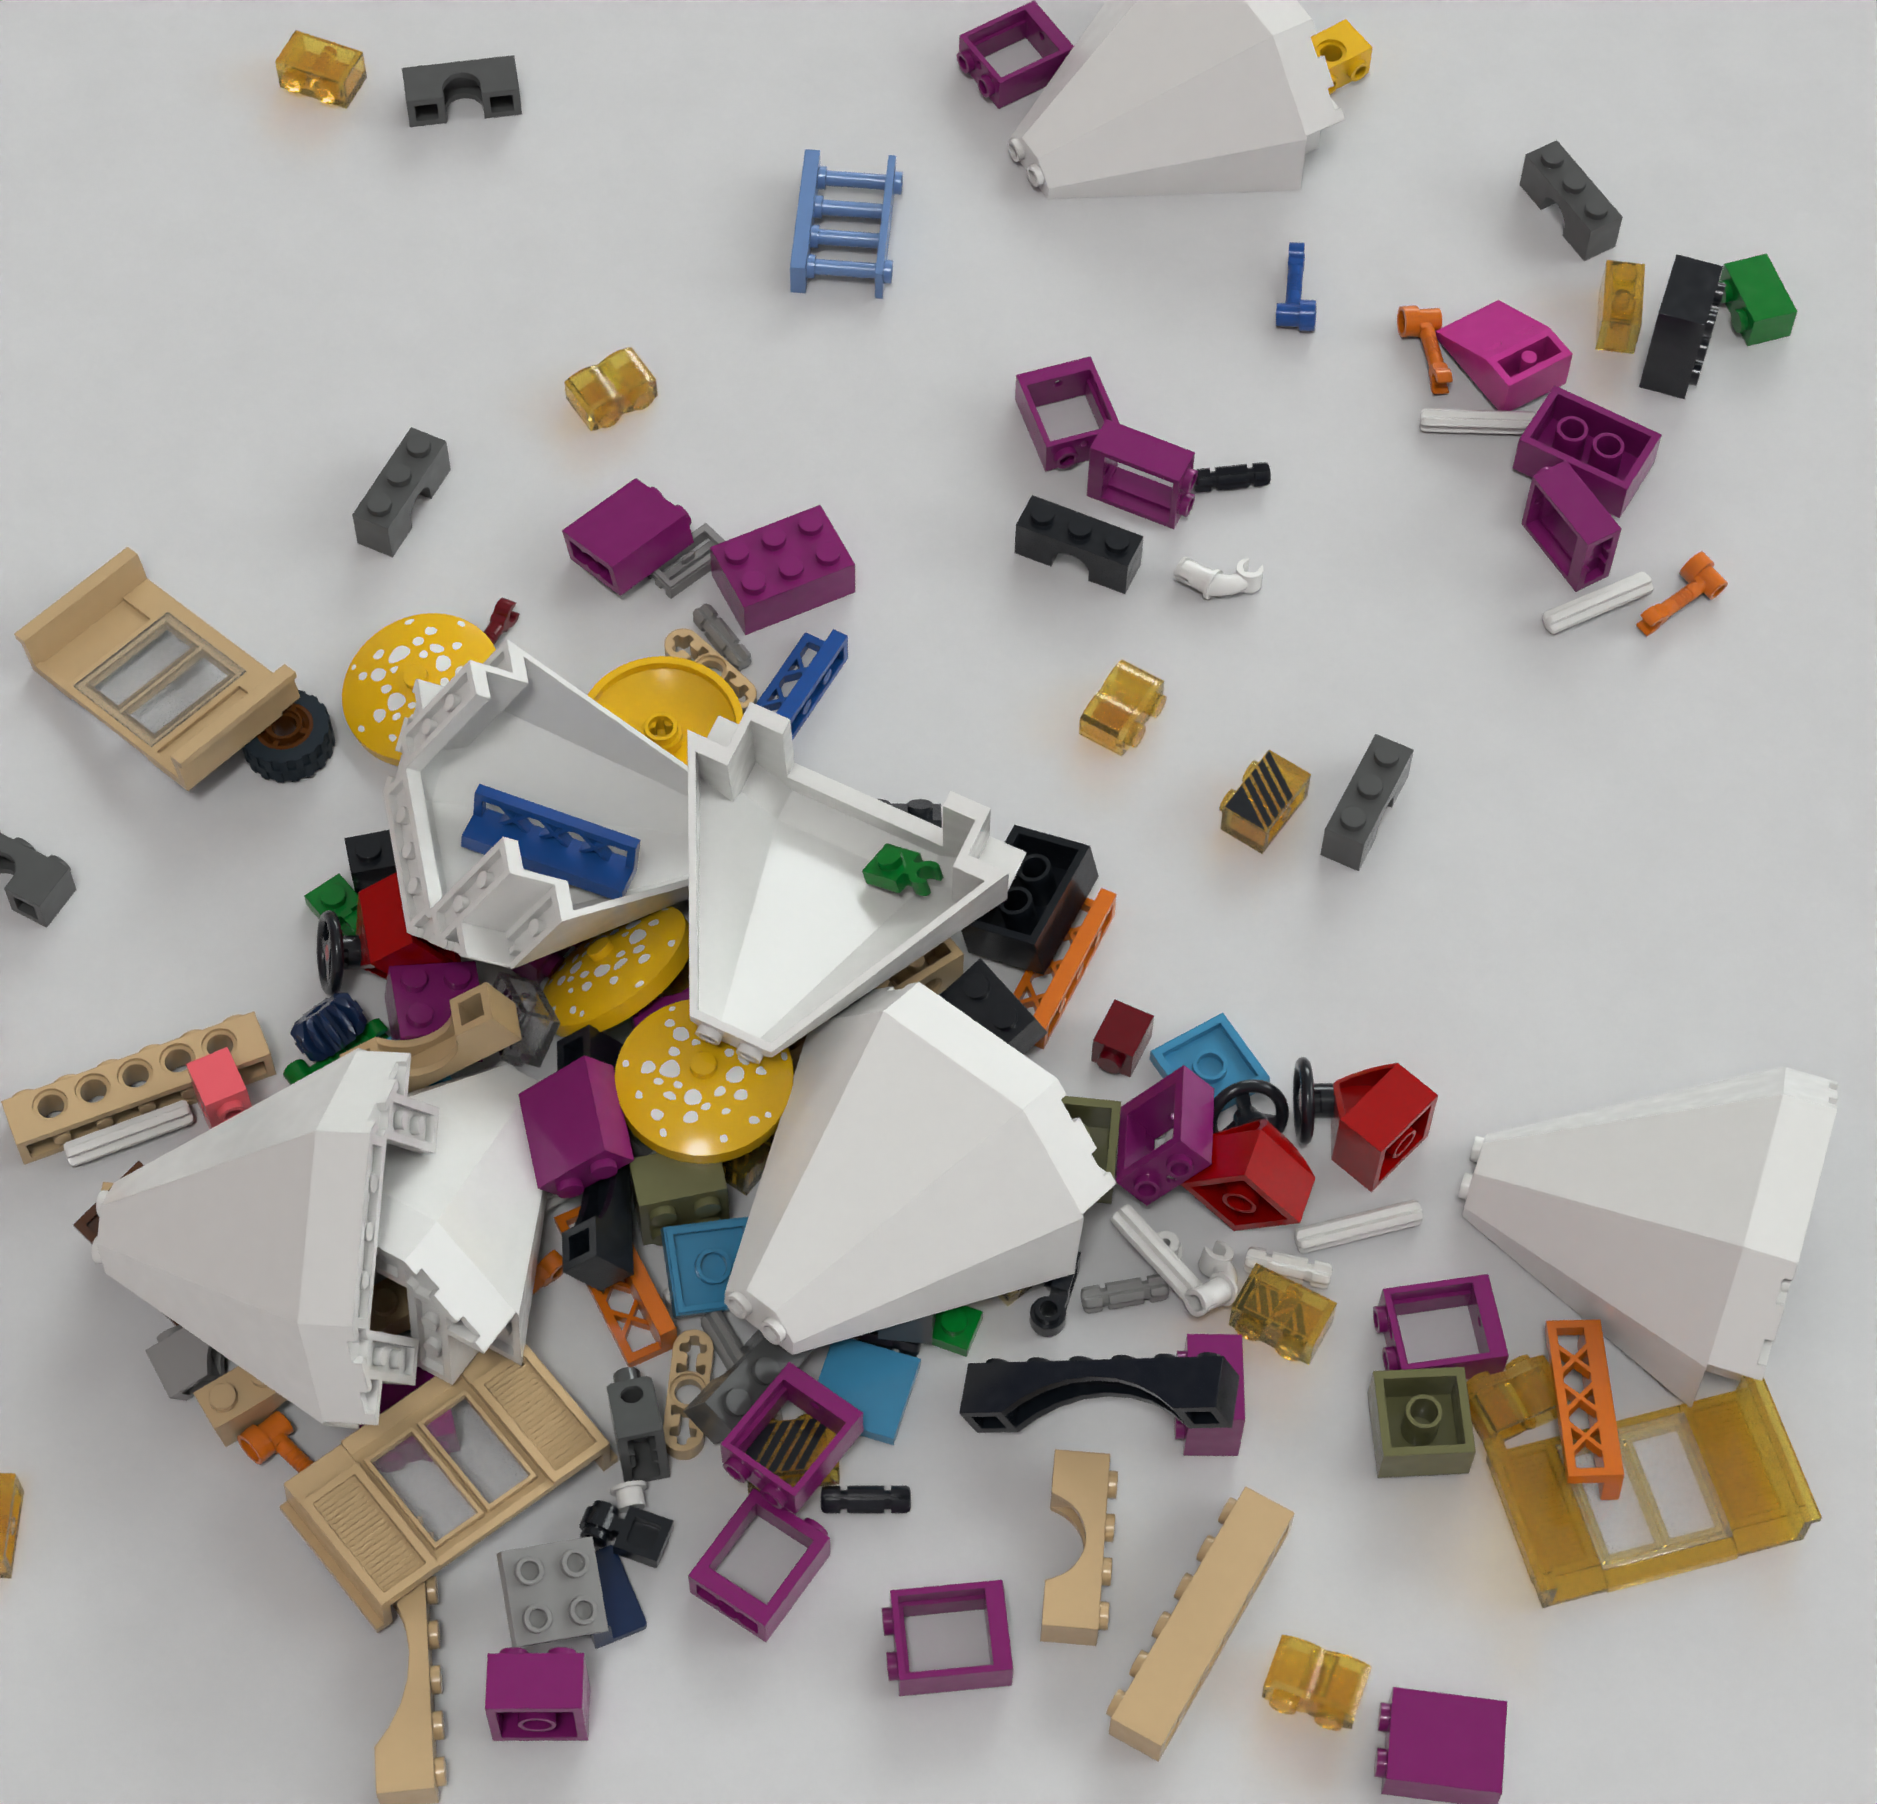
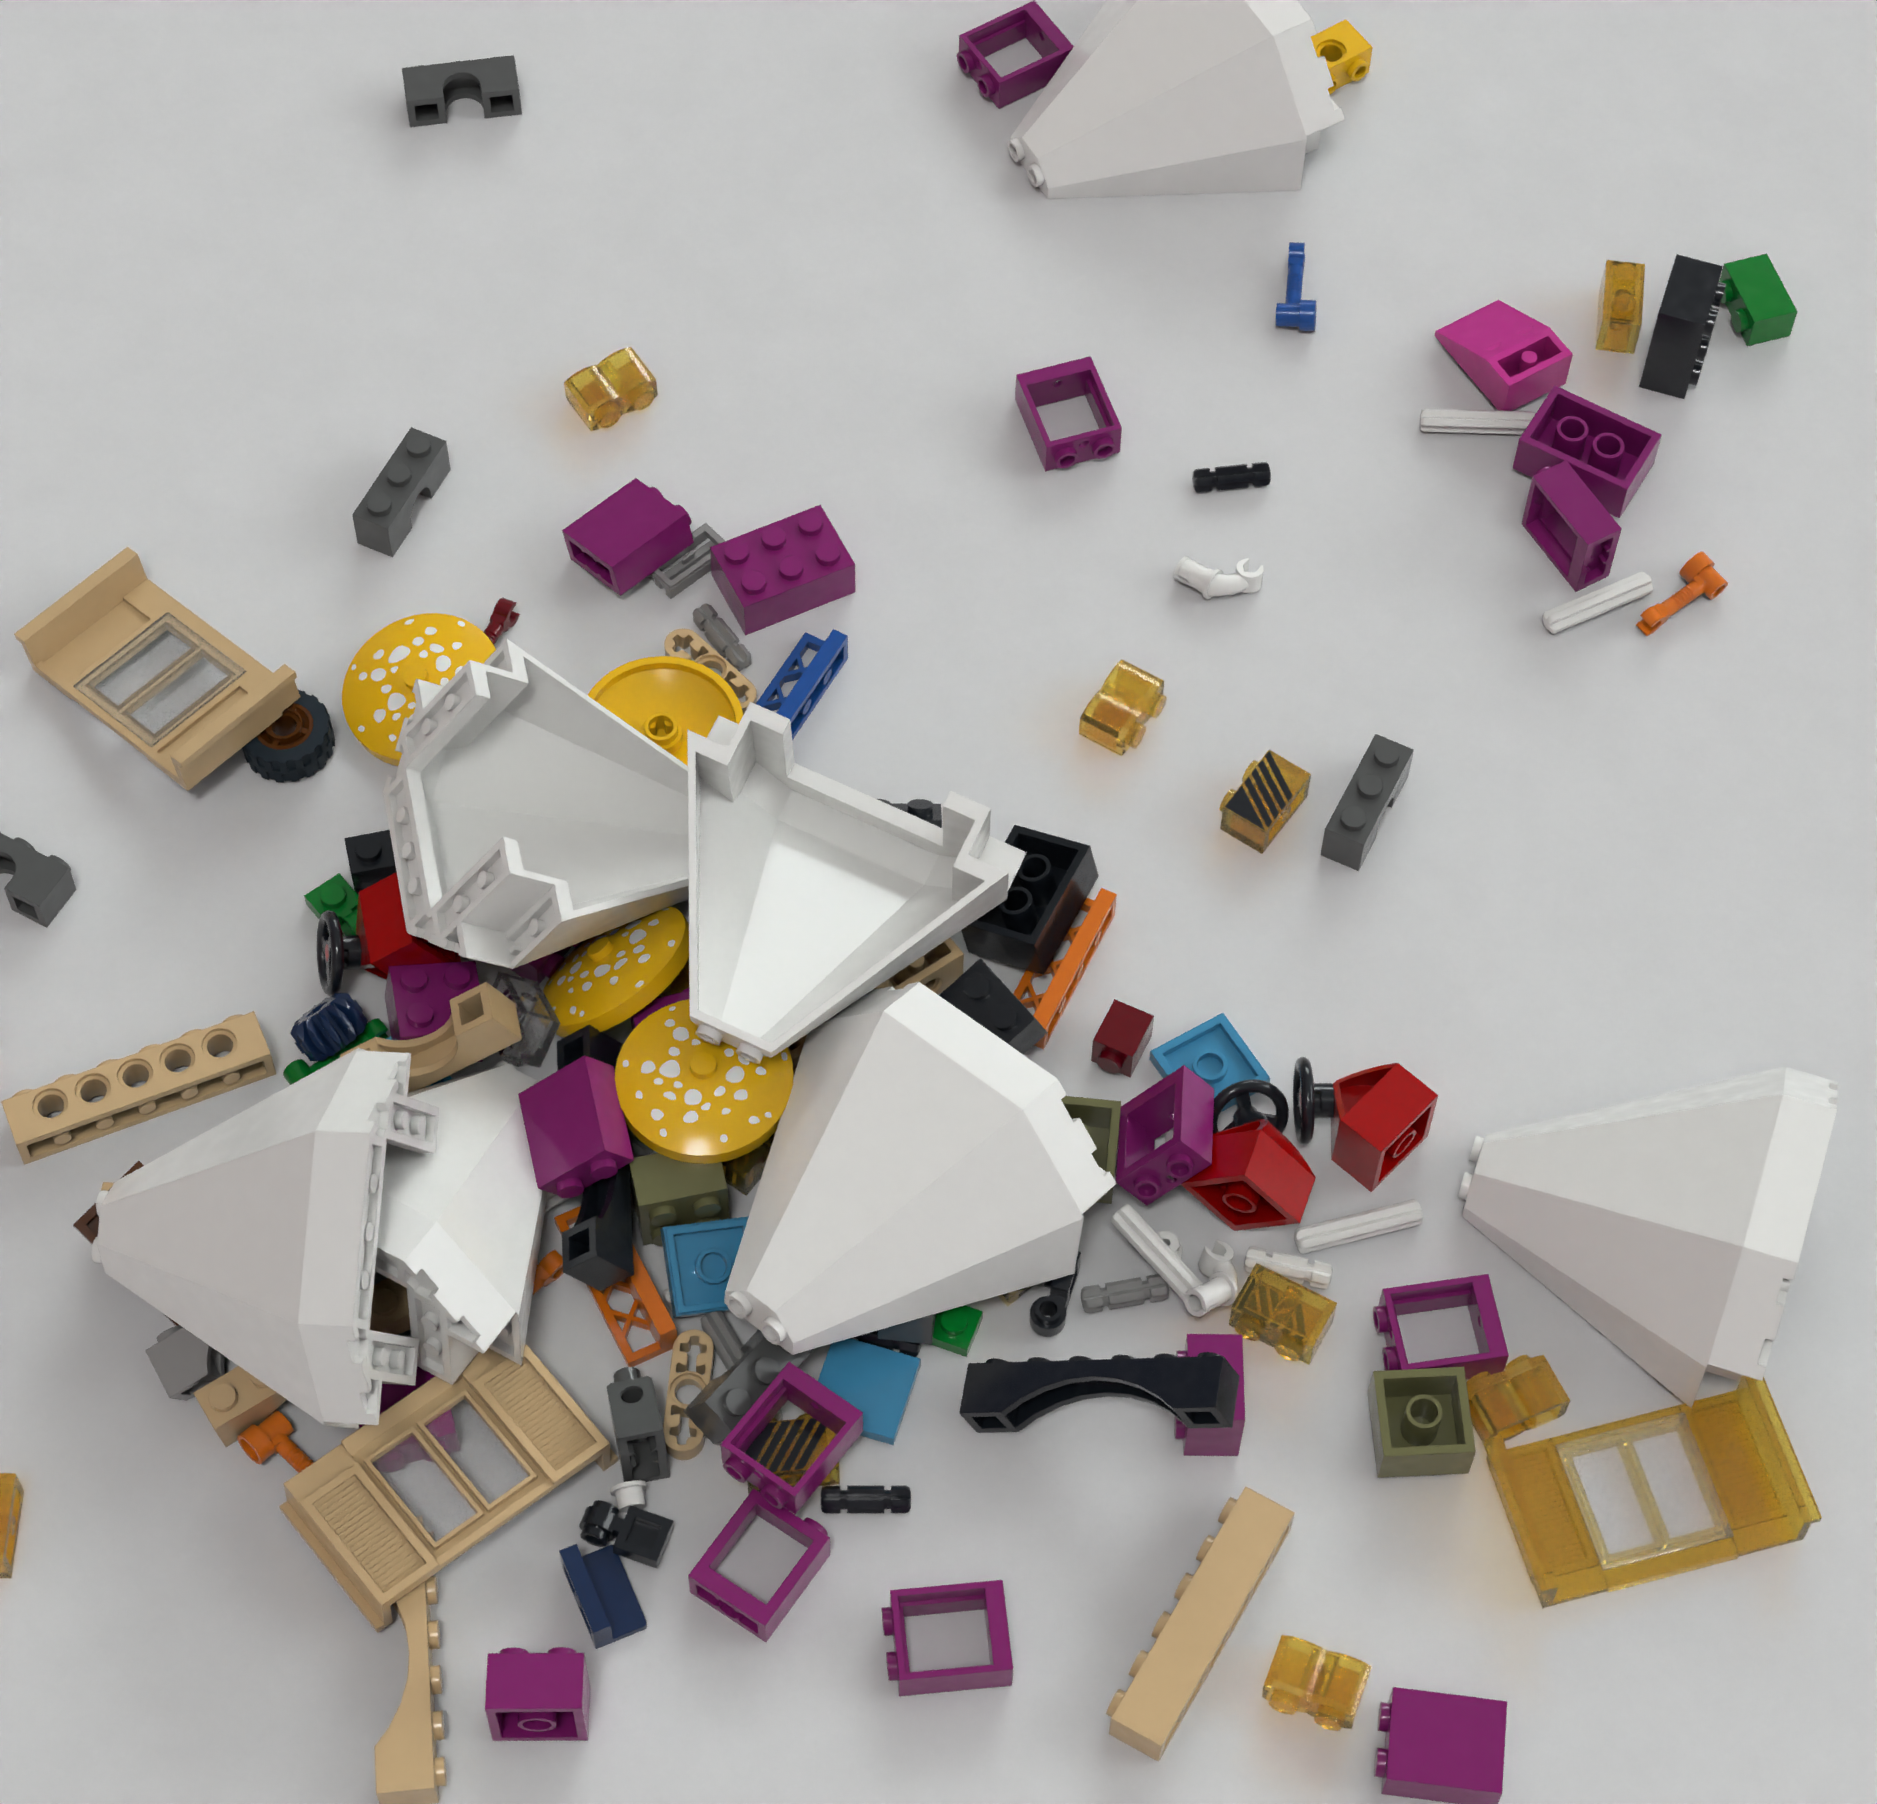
(128, 1133): white axle -> none
(218, 1087): coral brick -> none
(321, 69): clear yellow brick -> none
(552, 849): blue fence -> none
(552, 1592): light grey plate -> none
(813, 206): medium blue fence -> none
(898, 867): green plate -> none
(1072, 1600): tan arch -> none
(1105, 549): black arch -> none
(1132, 491): magenta window -> none
(1424, 323): orange brick -> none
(1588, 216): dark grey arch -> none
(1594, 1400): orange fence -> none

